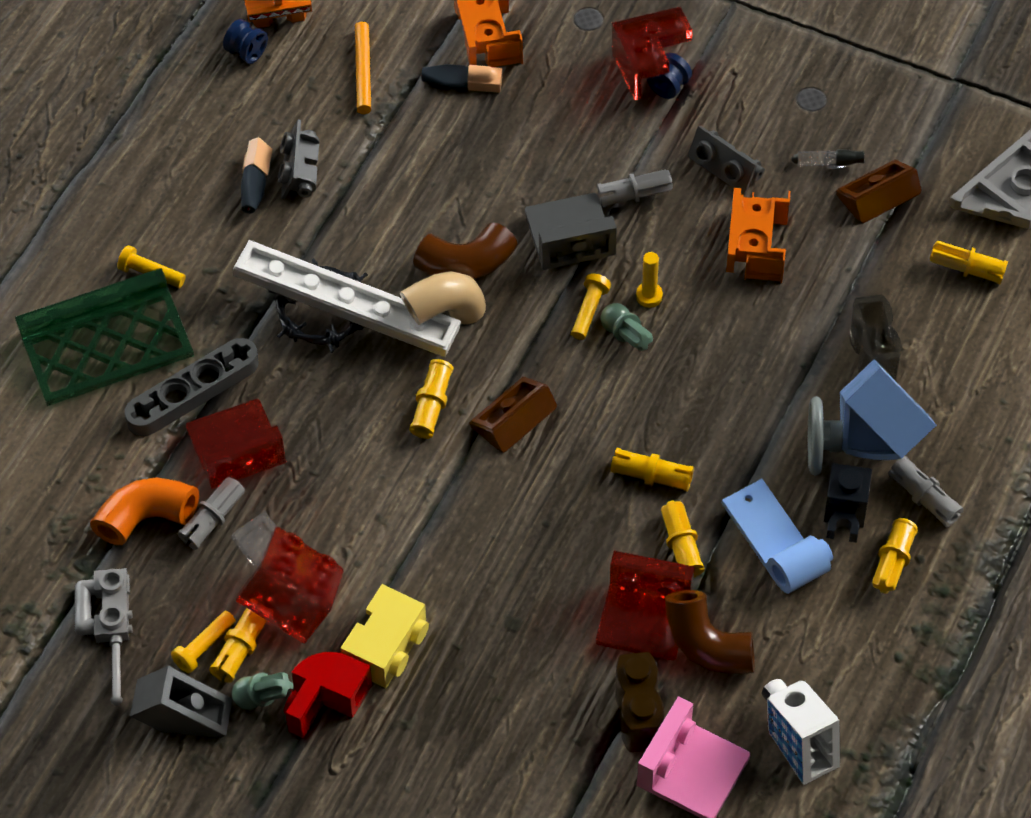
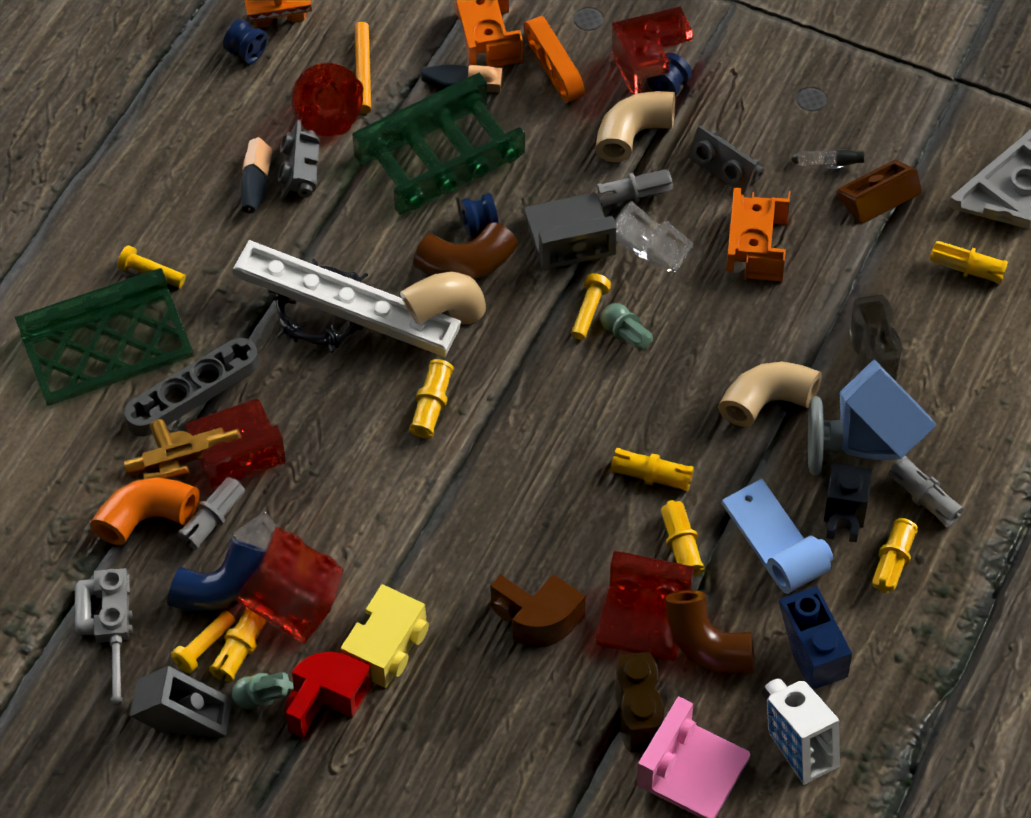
(175, 450): none -> pearl gold piece
(219, 589): none -> dark blue cylinder
(327, 99): none -> clear red plate
(424, 117): none -> clear green fence
(478, 213): none -> dark blue wheel
(514, 413): reddish brown slope -> none
(542, 617): none -> reddish brown brick
(554, 59): none -> orange beam
(628, 118): none -> tan cylinder
(649, 292): yellow piece -> none
(656, 243): none -> clear slope
(767, 384): none -> tan cylinder
(815, 638): none -> dark blue slope

